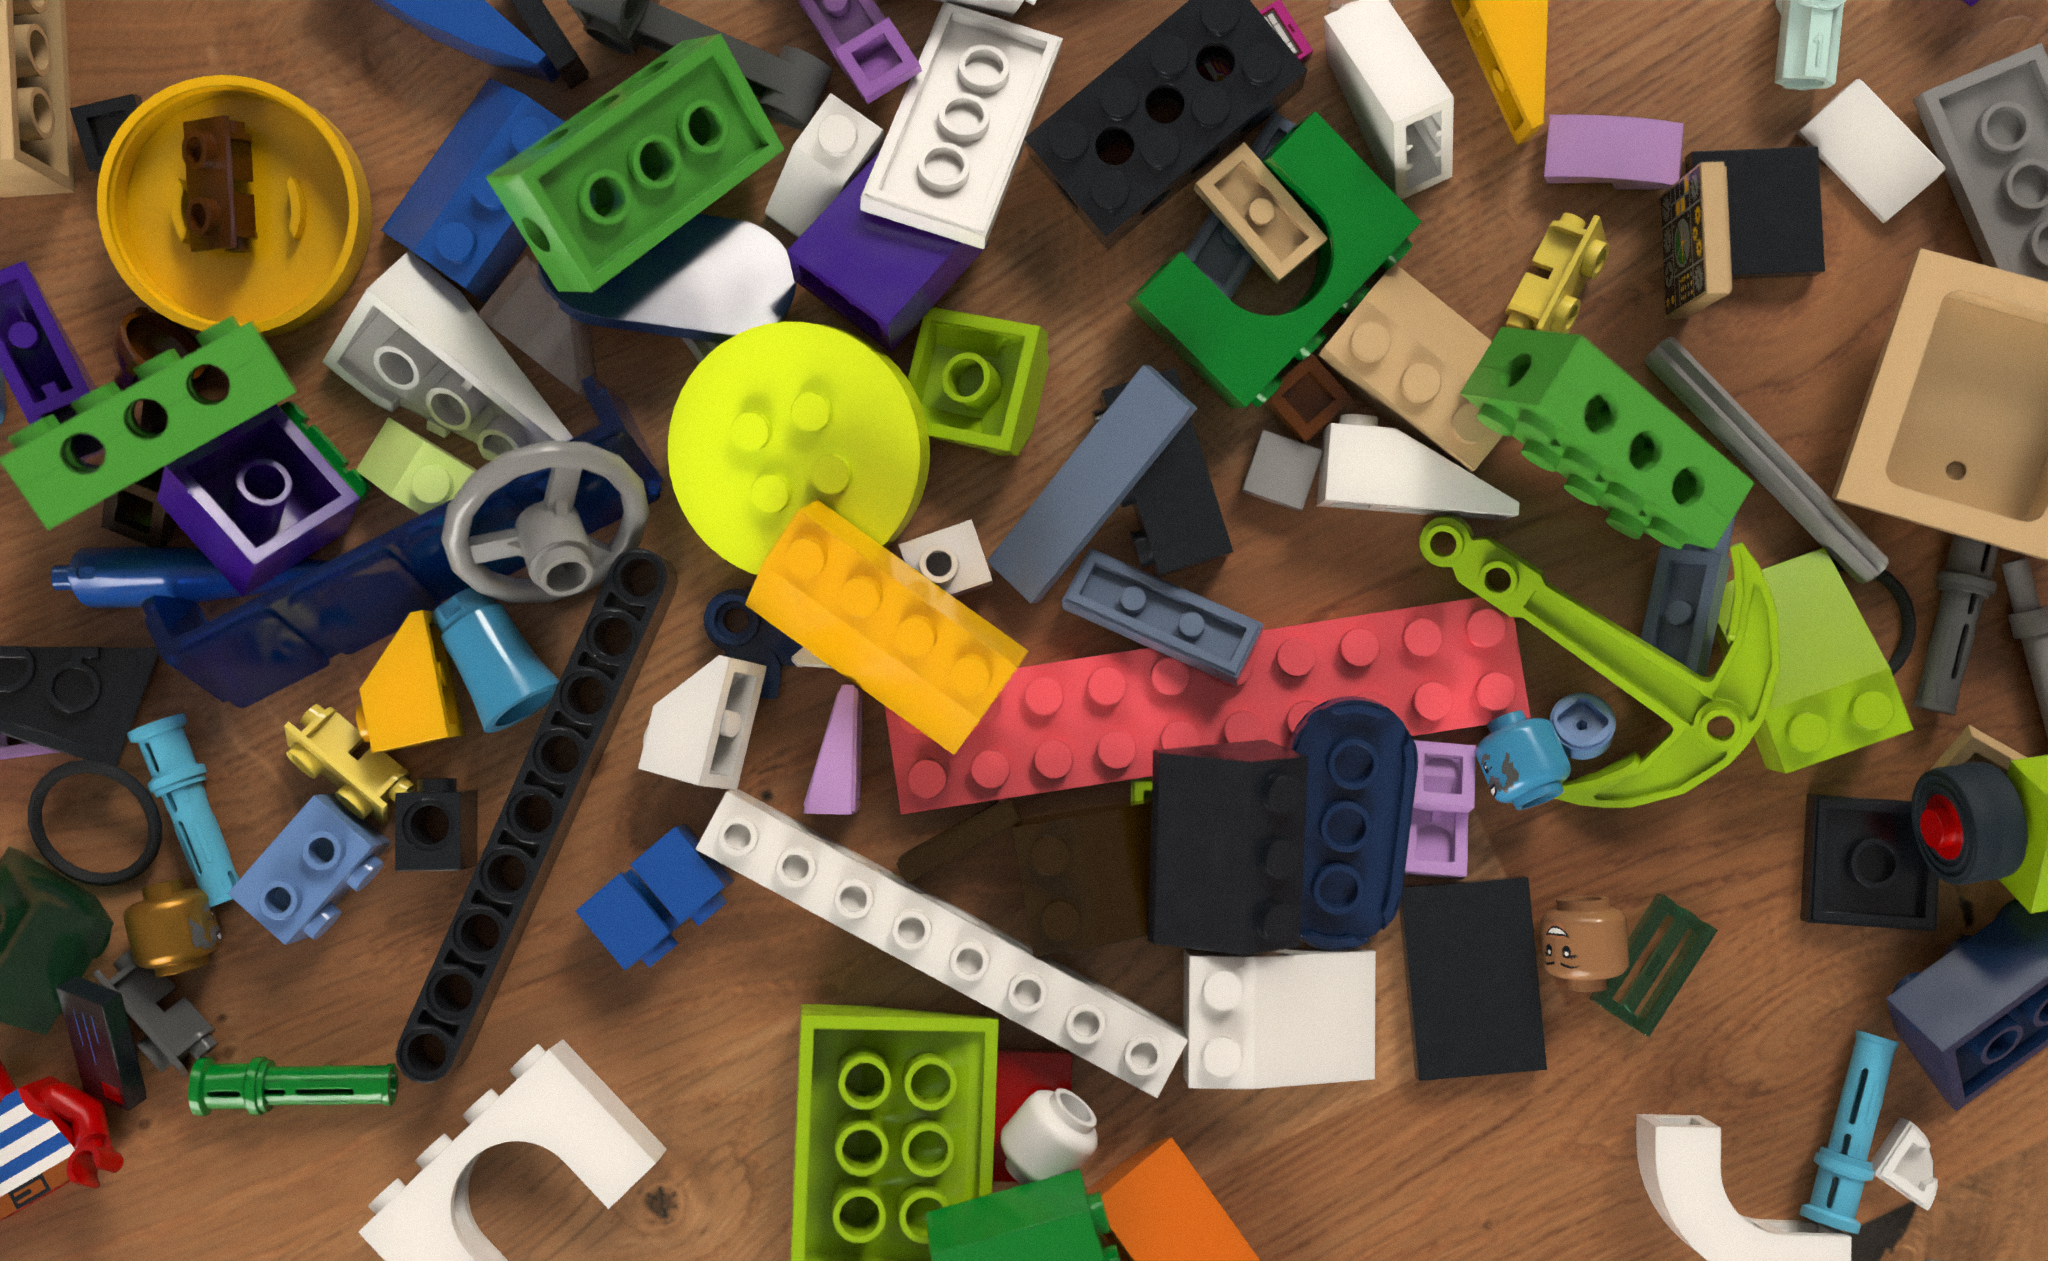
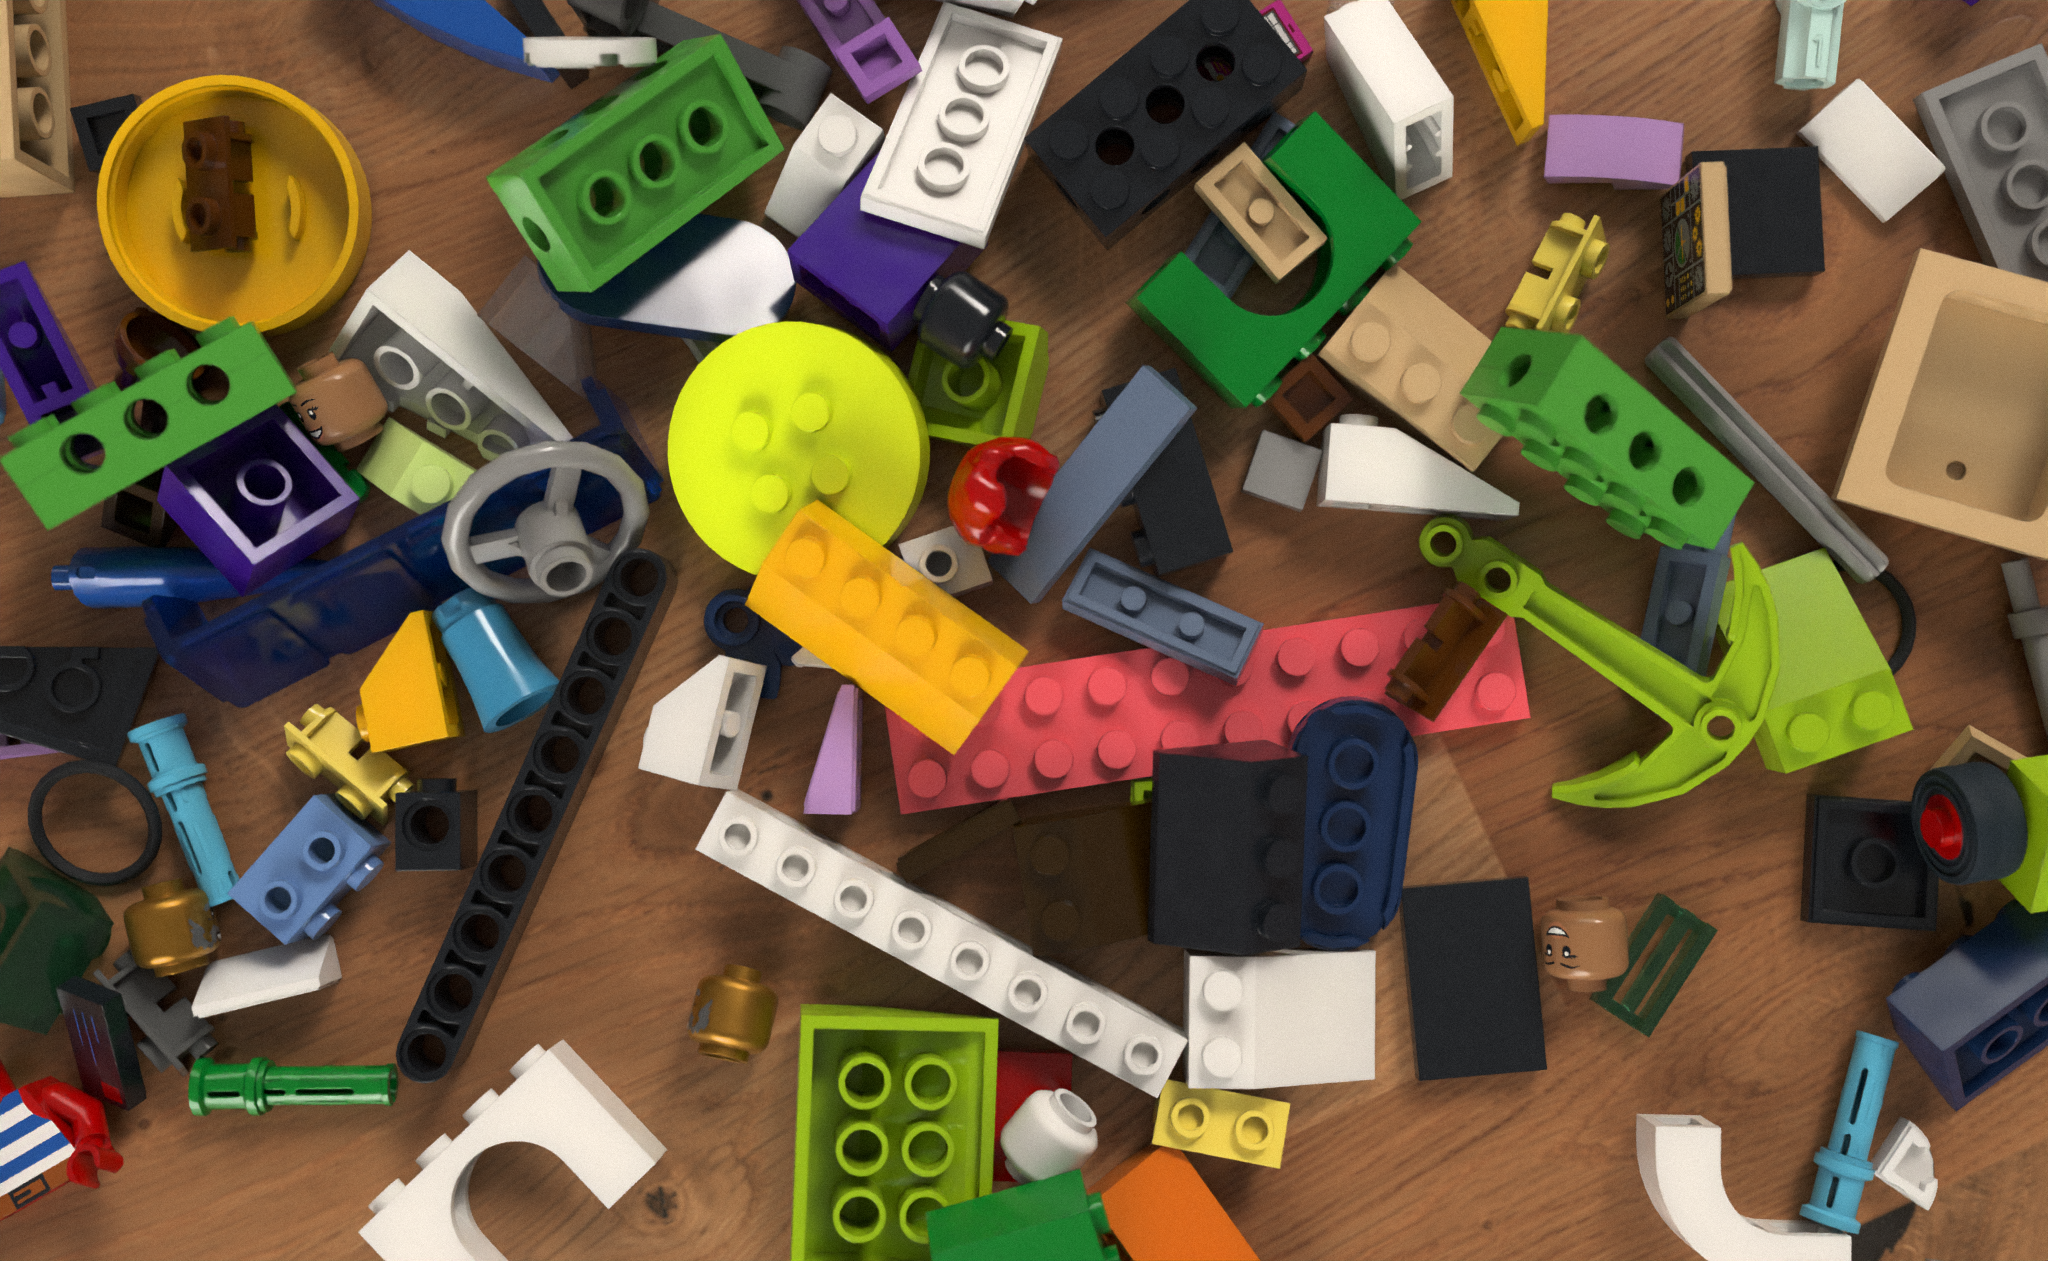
(267, 976): none -> white slope
(338, 401): none -> medium nougat head
(452, 210): blue slope -> none
(589, 51): none -> white tile
(631, 917): blue piece -> none
(732, 1014): none -> pearl gold head
(962, 319): none -> black head
(1000, 493): none -> red hair
(1220, 1123): none -> light yellow hinge
(1441, 810): lavender slope -> none
(1446, 653): none -> reddish brown hinge
(1523, 760): dark azure head -> none
(1583, 725): medium blue tile -> none
(1963, 587): dark grey pin -> none

